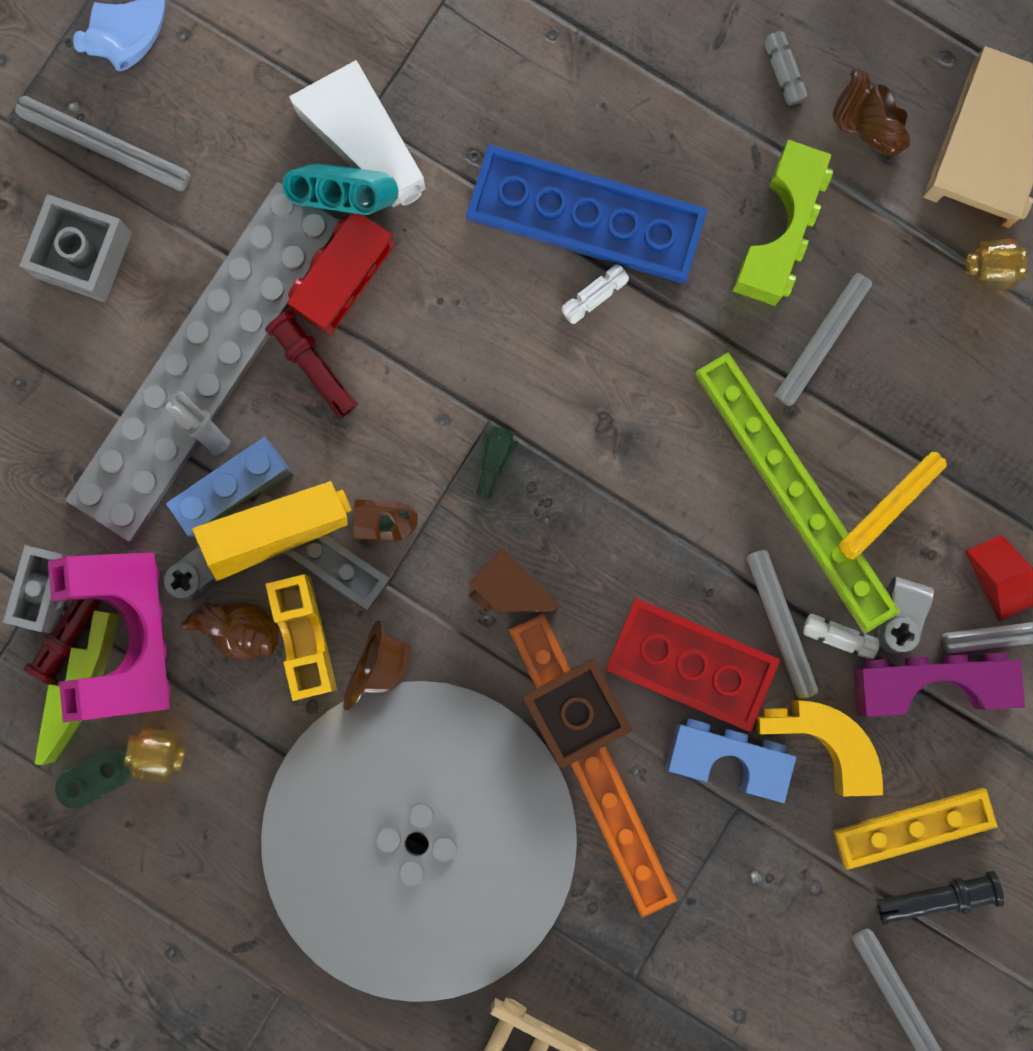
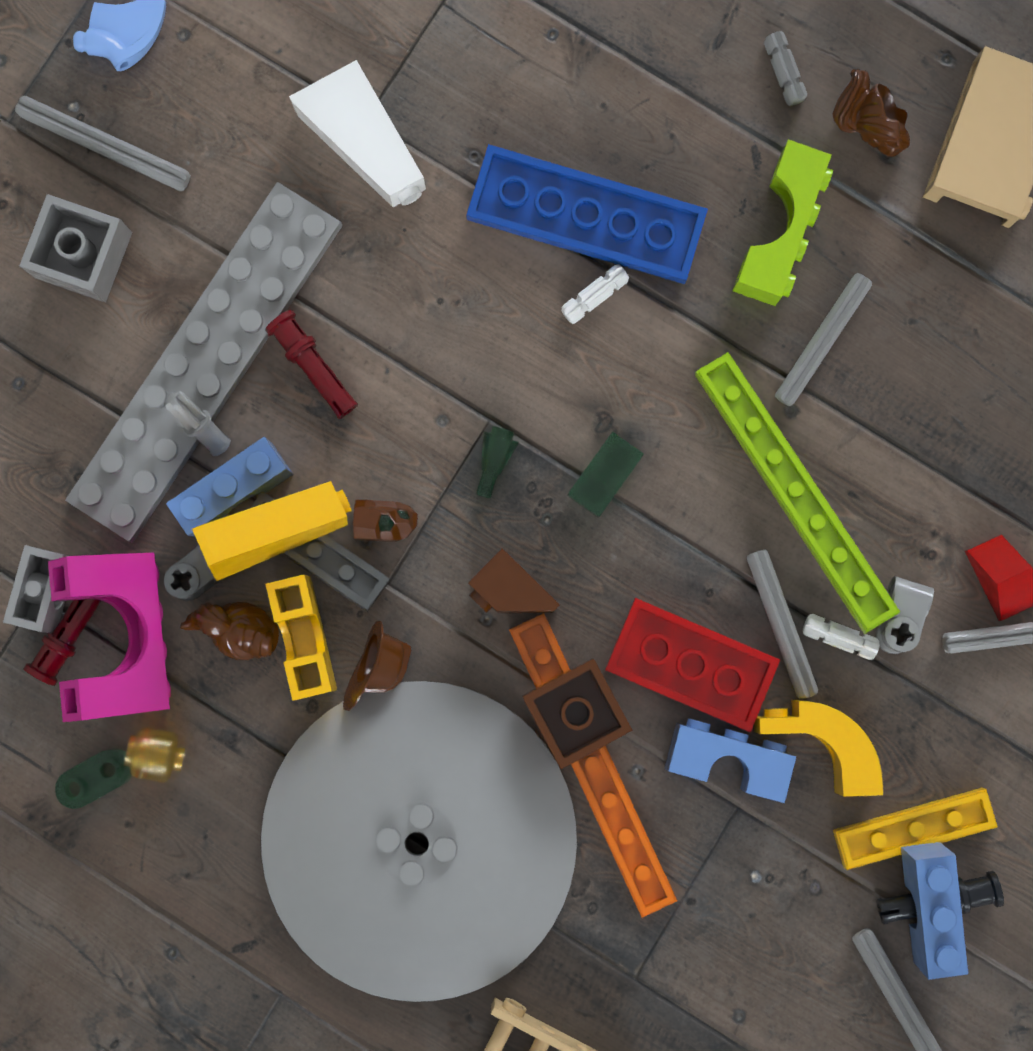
(82, 664): lime slope -> none
(340, 272): red brick -> none
(355, 187): teal beam -> none
(605, 474): none -> clear green plate
(892, 505): yellow axle -> none
(939, 930): none -> medium blue arch
(986, 683): magenta arch -> none
(997, 263): clear yellow head -> none

